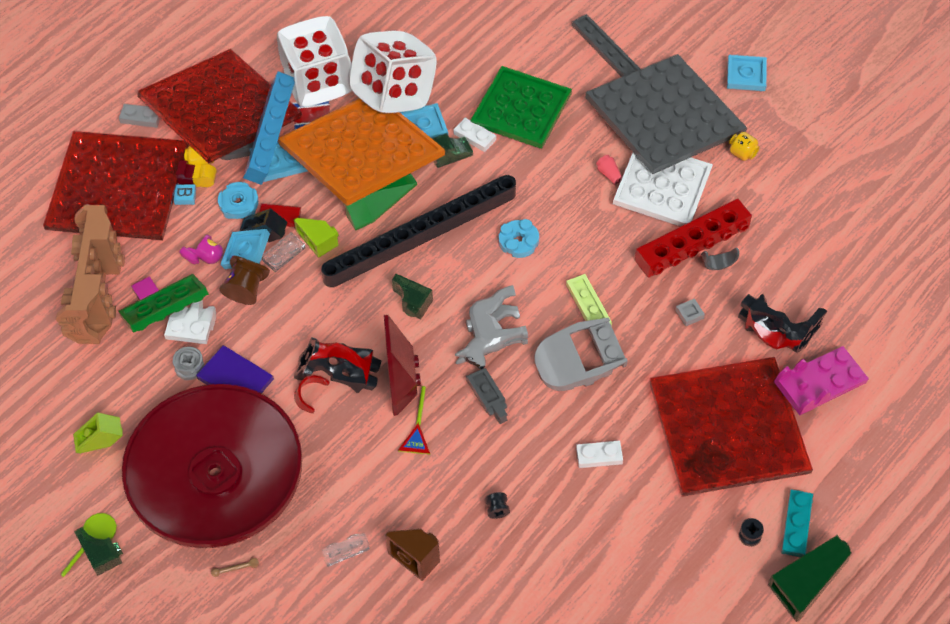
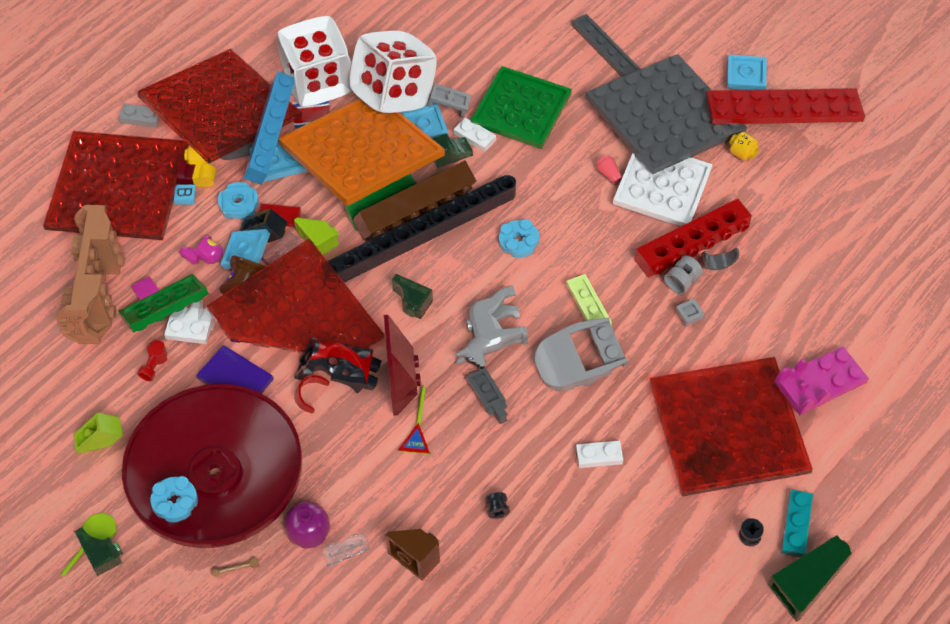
(157, 356): none -> red leg
(165, 490): none -> medium azure plate
(188, 363): light grey wheel -> none
(291, 303): none -> clear red plate
(307, 525): none -> magenta cylinder
(414, 200): none -> reddish brown brick
(450, 98): none -> light grey hinge
(682, 276): none -> light grey wheel
(768, 324): black hips -> none
(784, 106): none -> red plate

